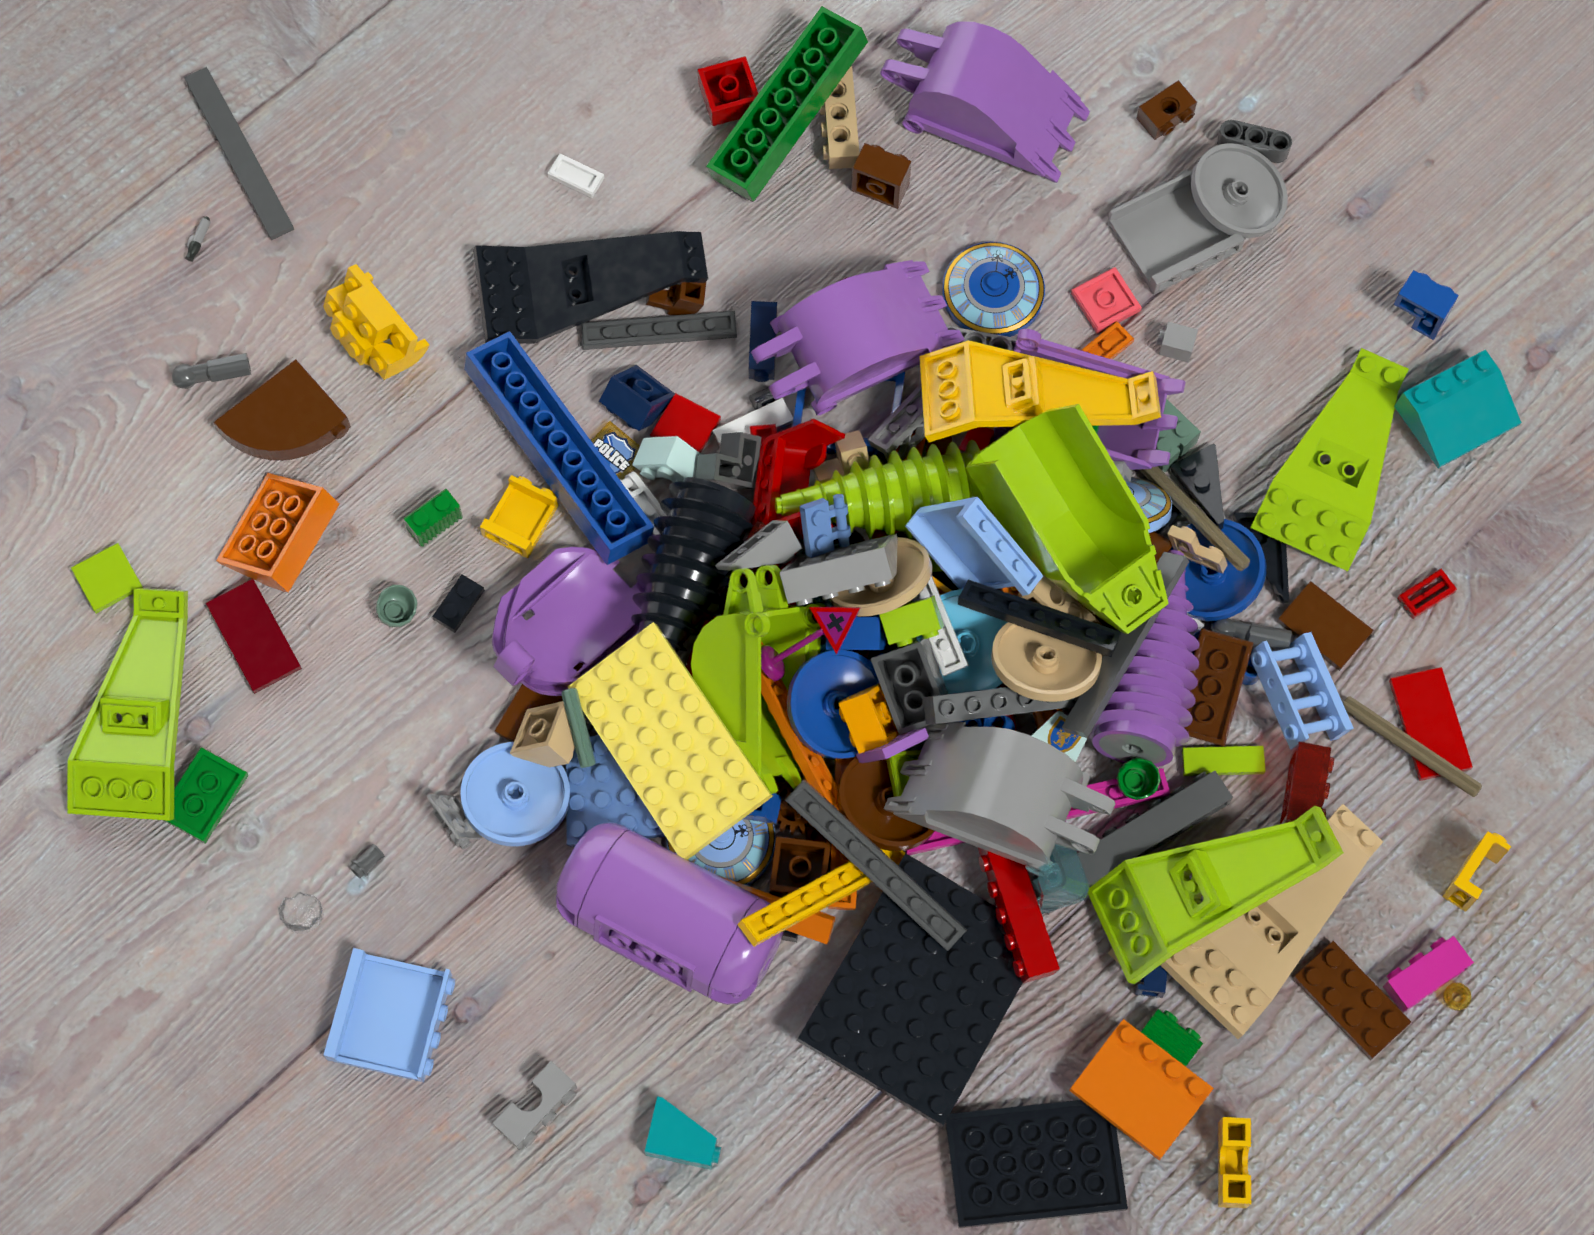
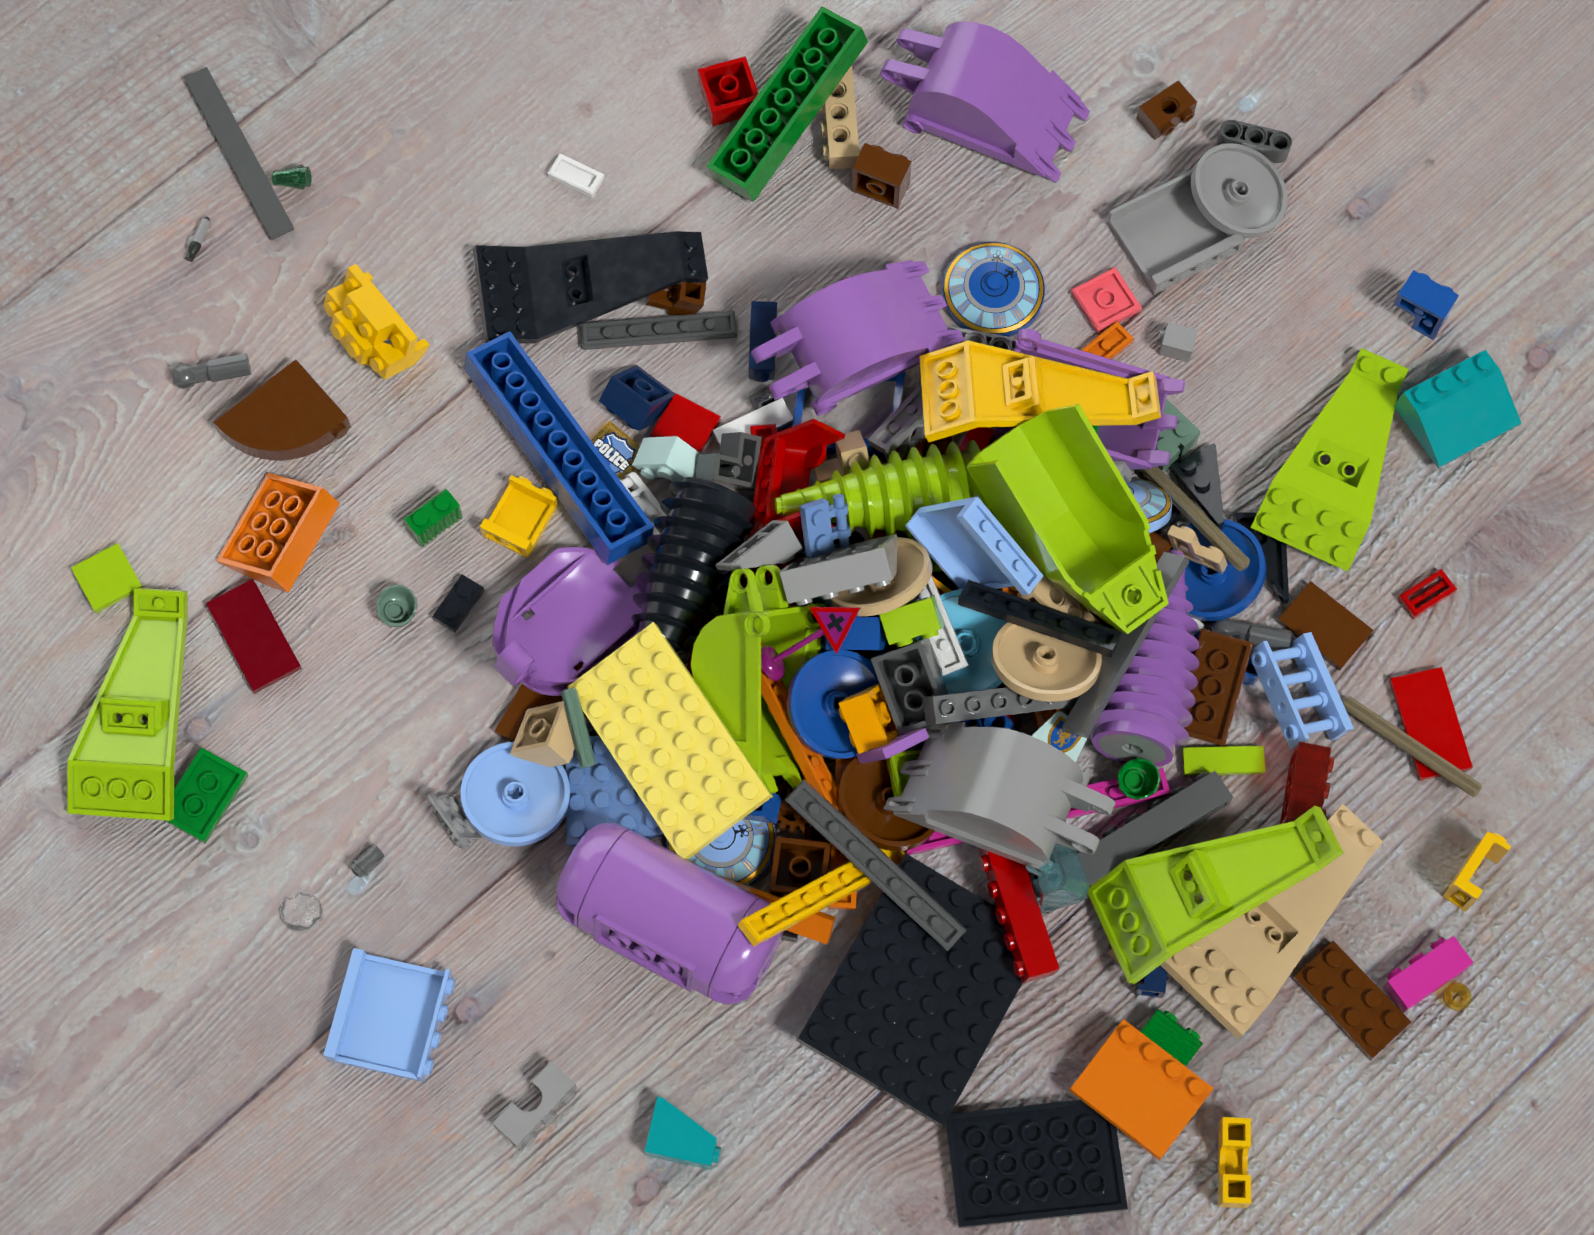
(293, 177): none -> clear green cone

